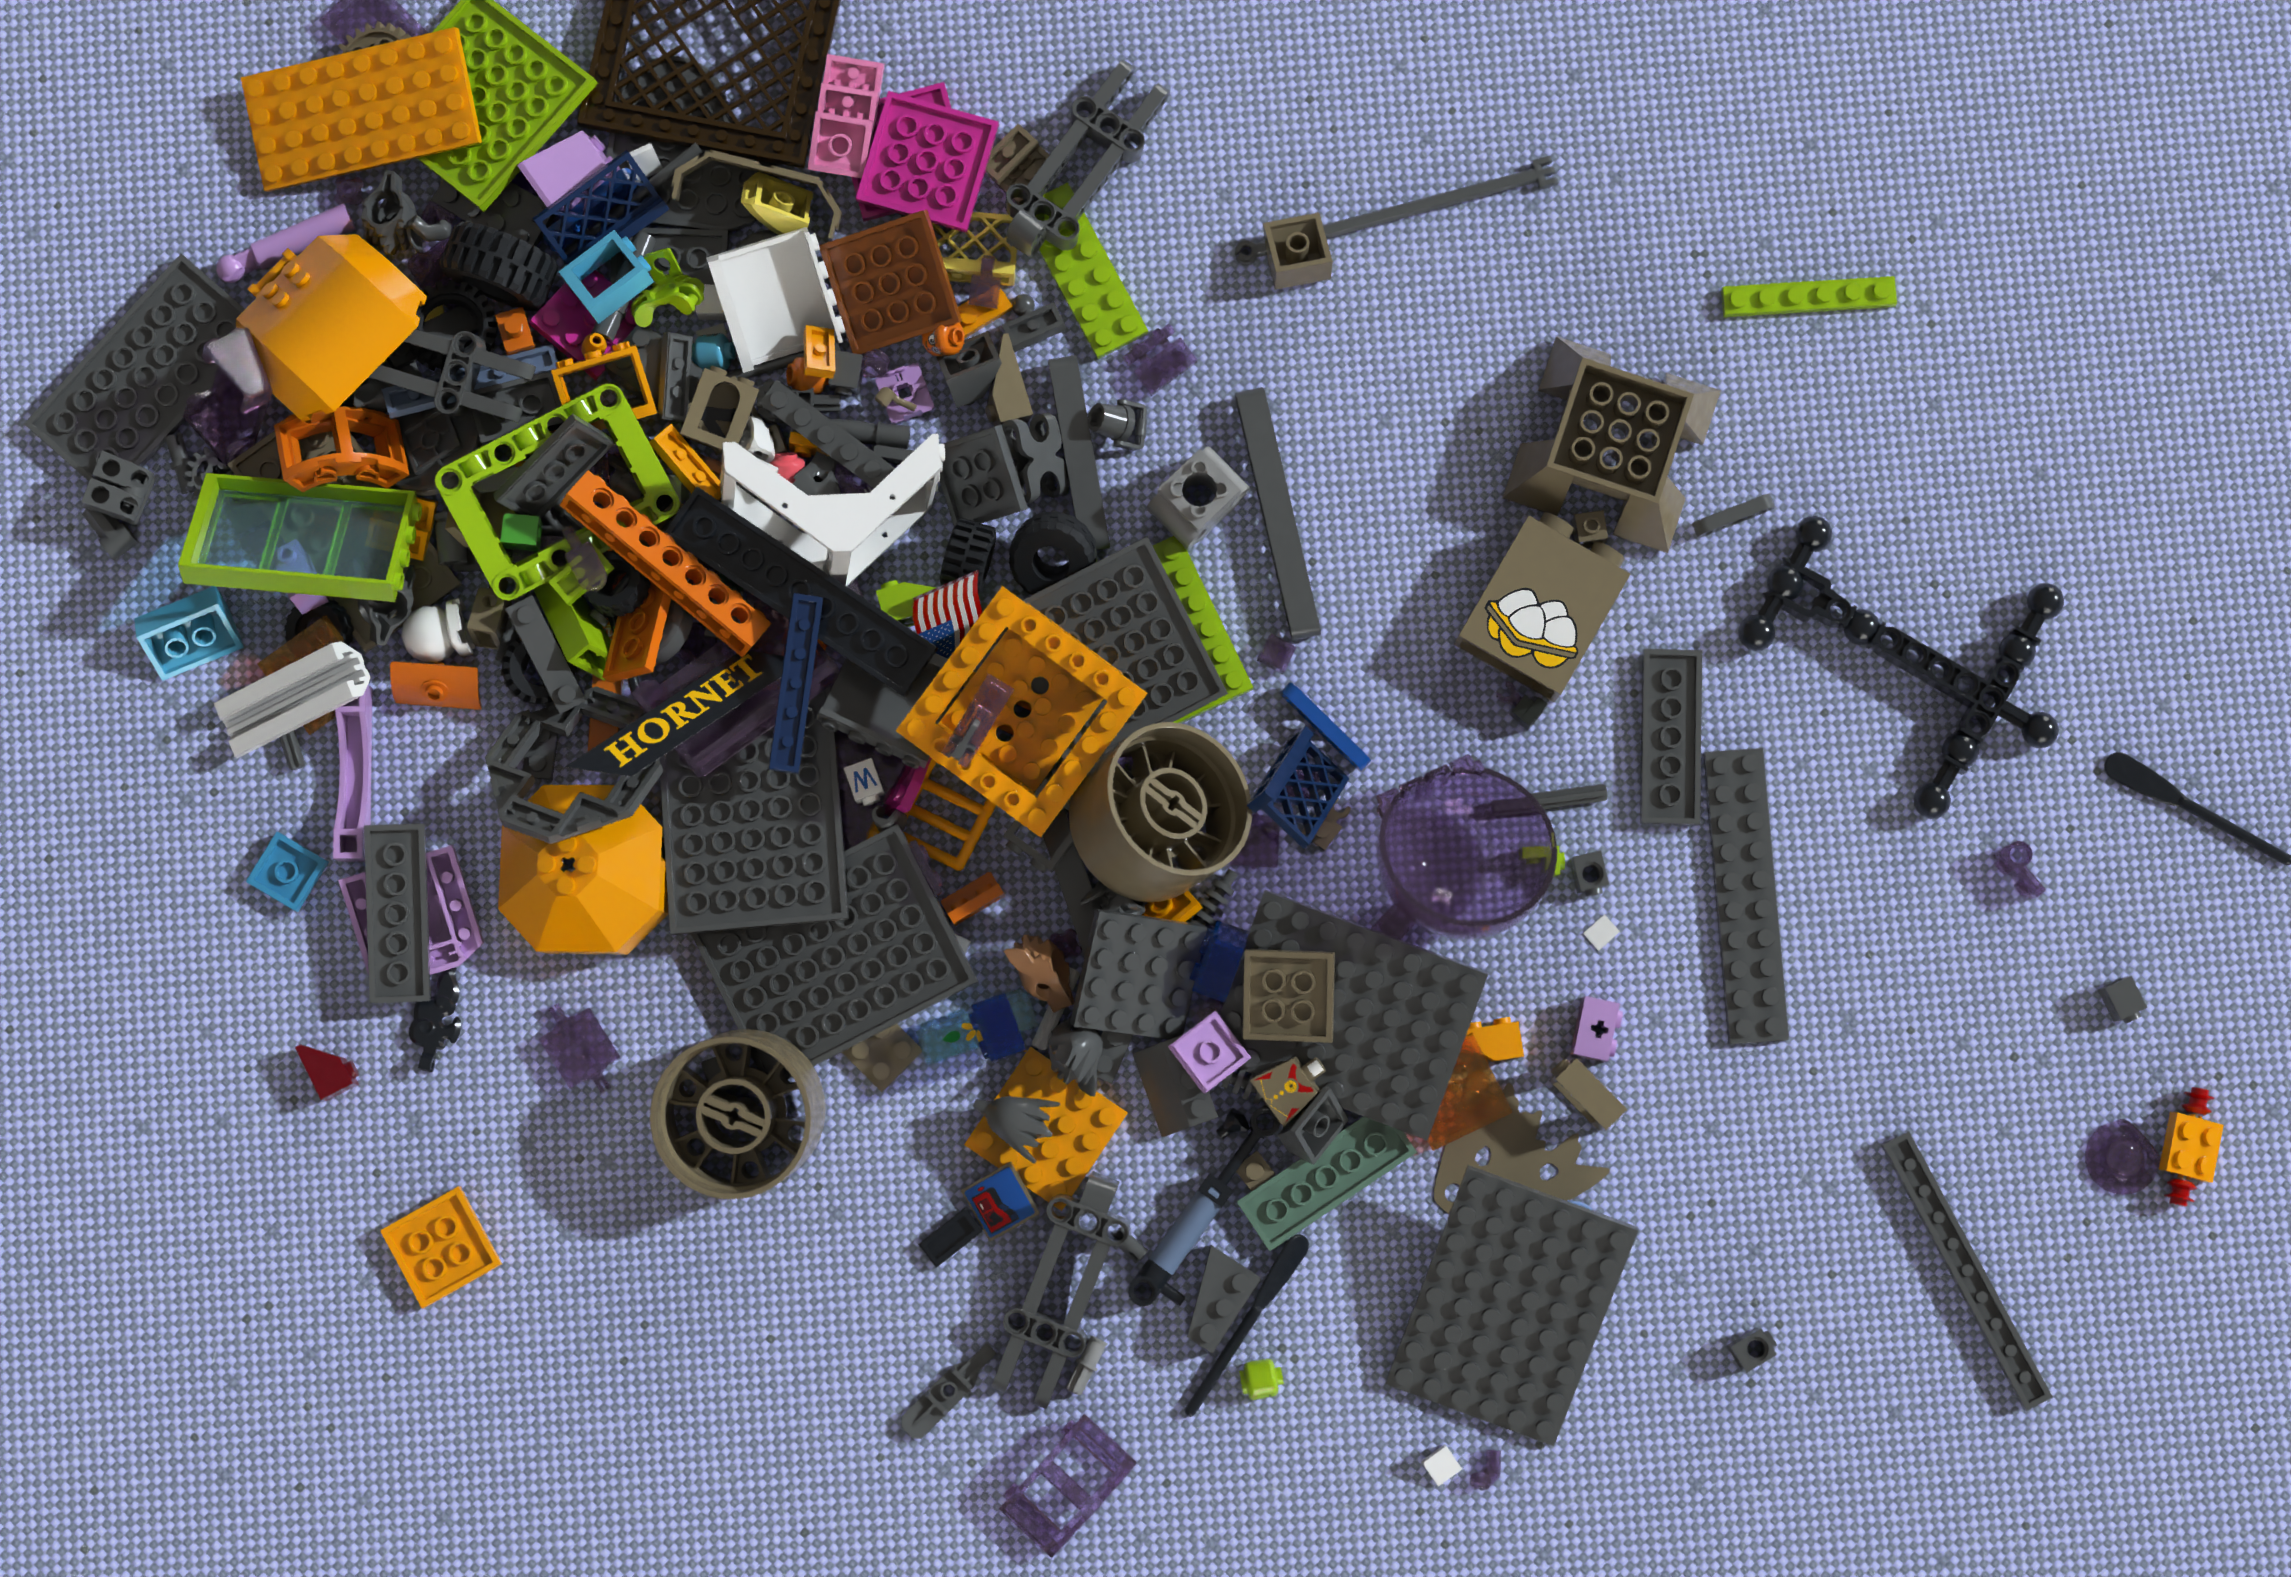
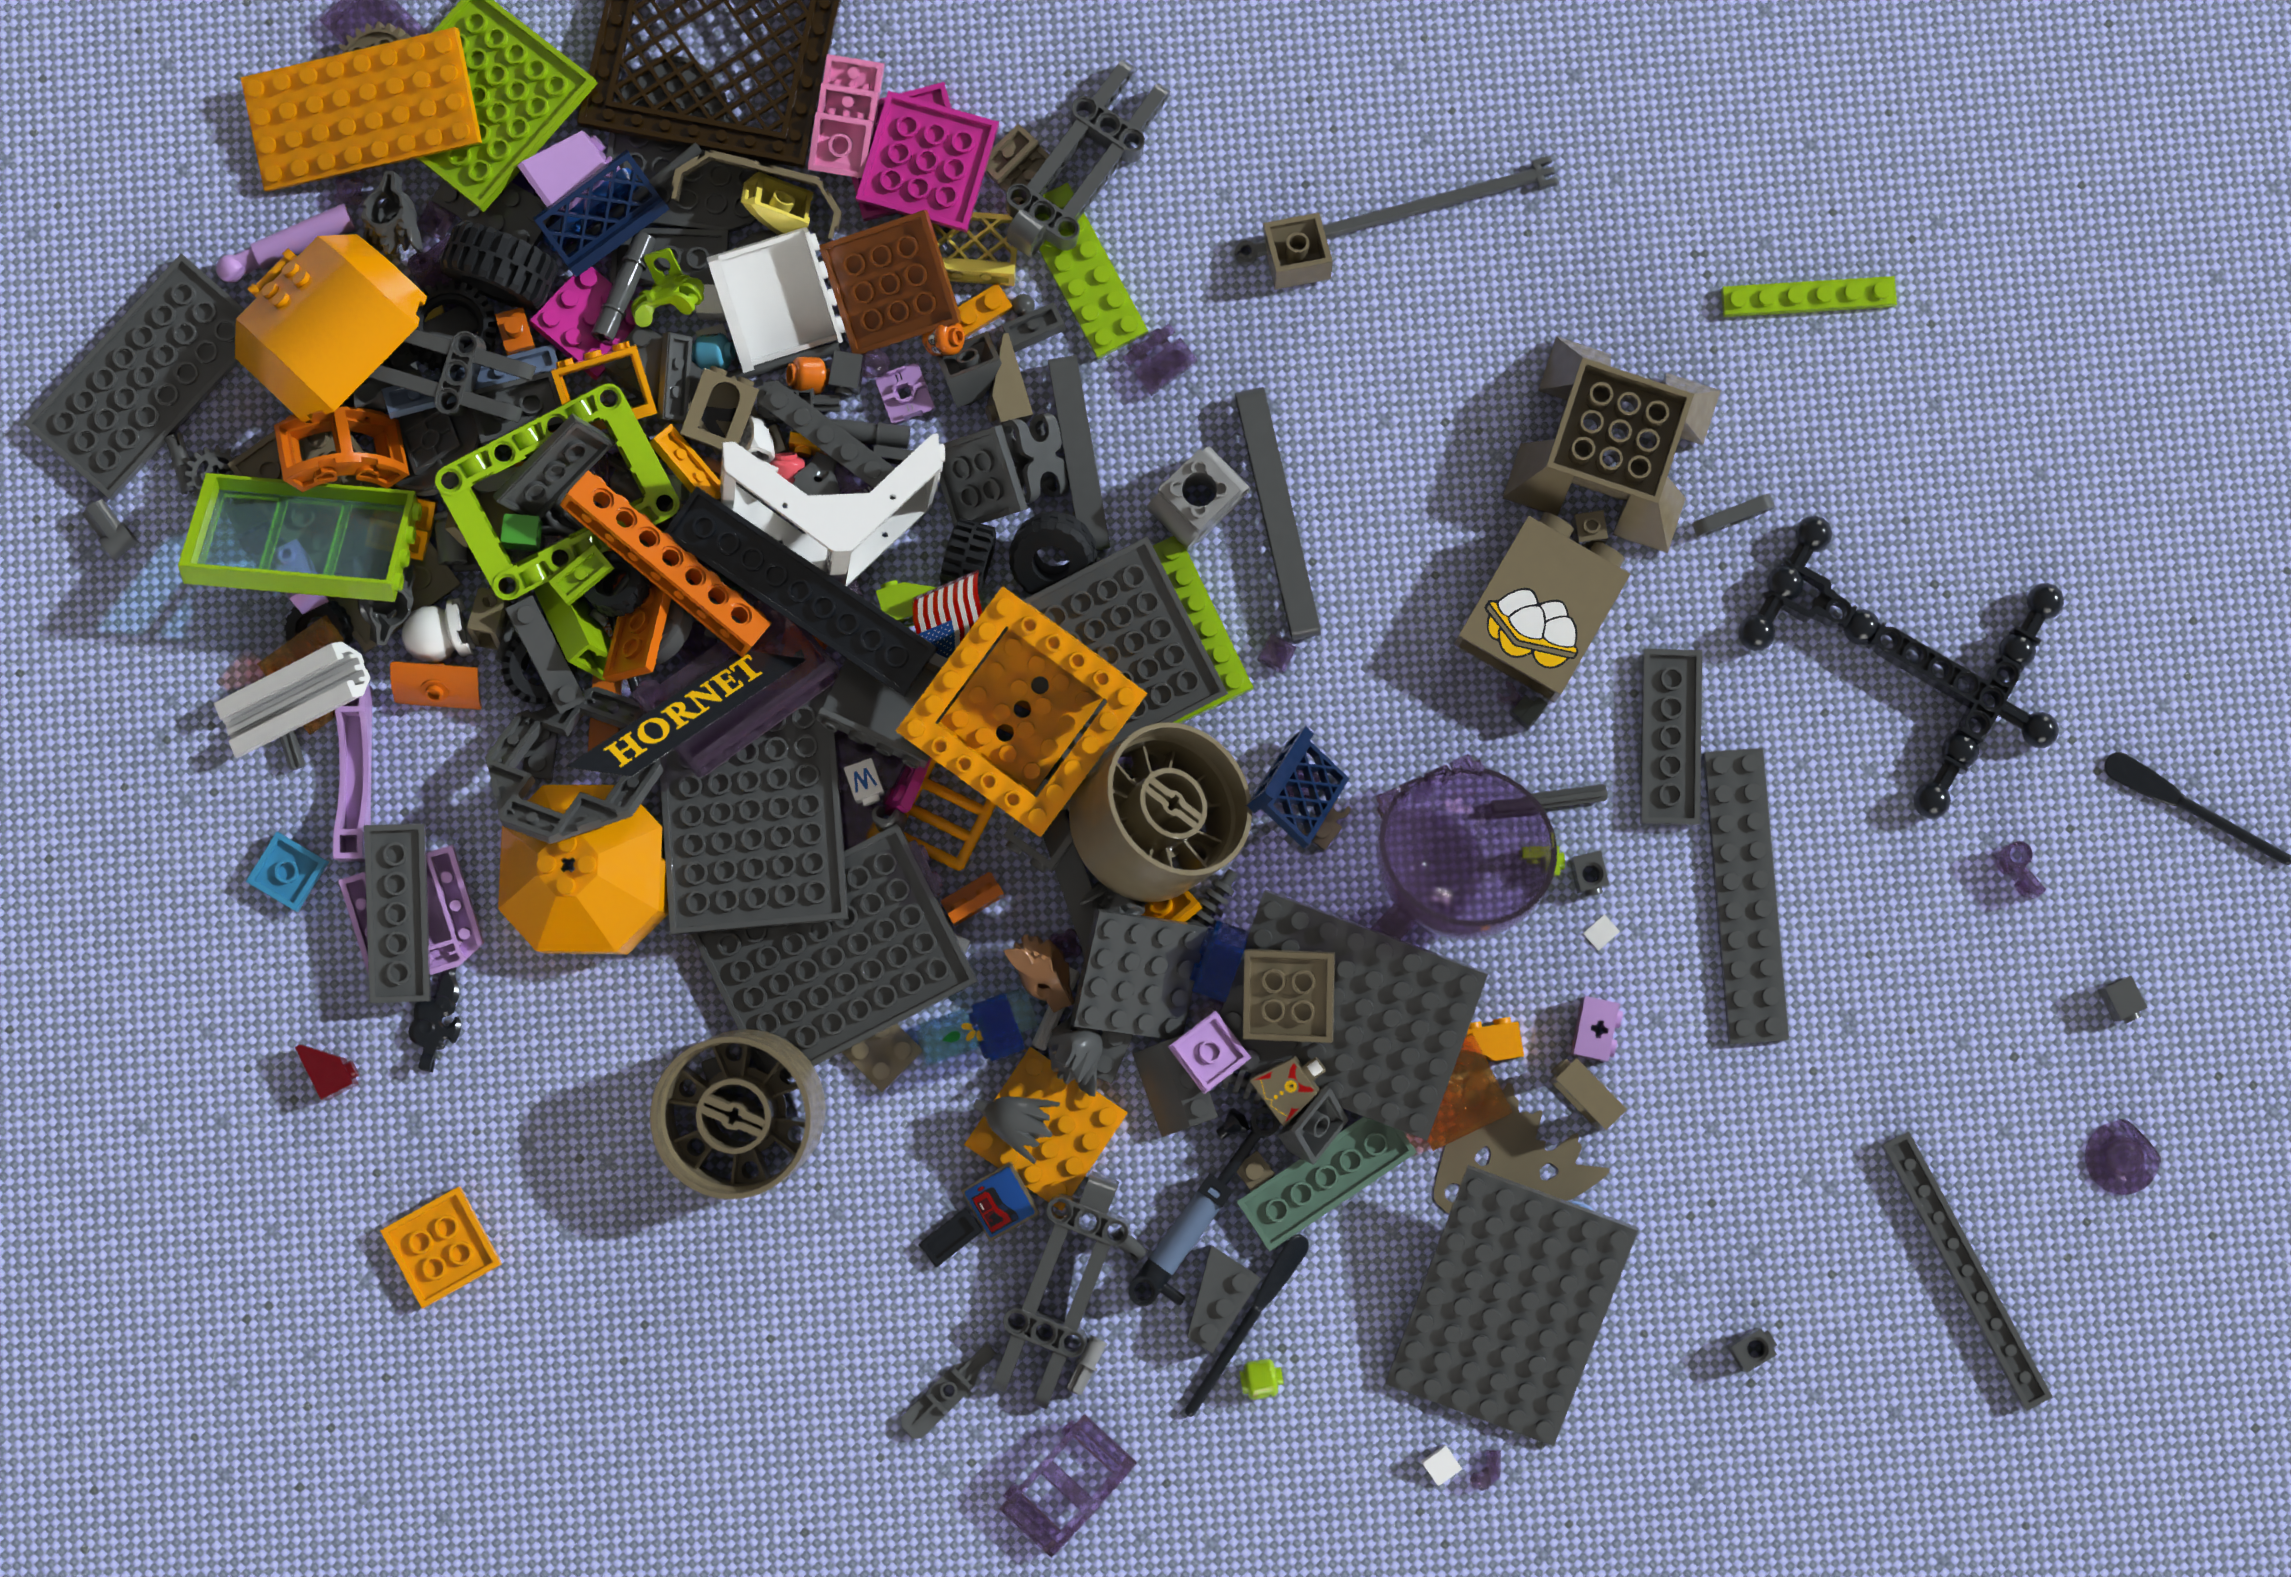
(118, 488): dark grey hips -> none
(188, 633): medium azure slope -> none
(235, 406): clear purple windscreen -> none
(430, 233): dark grey arm -> none
(579, 1048): clear purple plate -> none
(584, 562): piece -> none
(588, 344): light orange hose -> none
(621, 290): medium azure window -> none
(646, 160): white slope -> none
(795, 683): dark blue plate -> none
(819, 352): light orange plate -> none
(886, 396): dark tan hand -> none
(977, 720): plate -> none
(985, 287): plate -> none
(1119, 421): dark grey piece -> none
(1261, 845): clear purple piece -> none
(1325, 726): blue beam -> none
(2190, 1147): light orange plate -> none

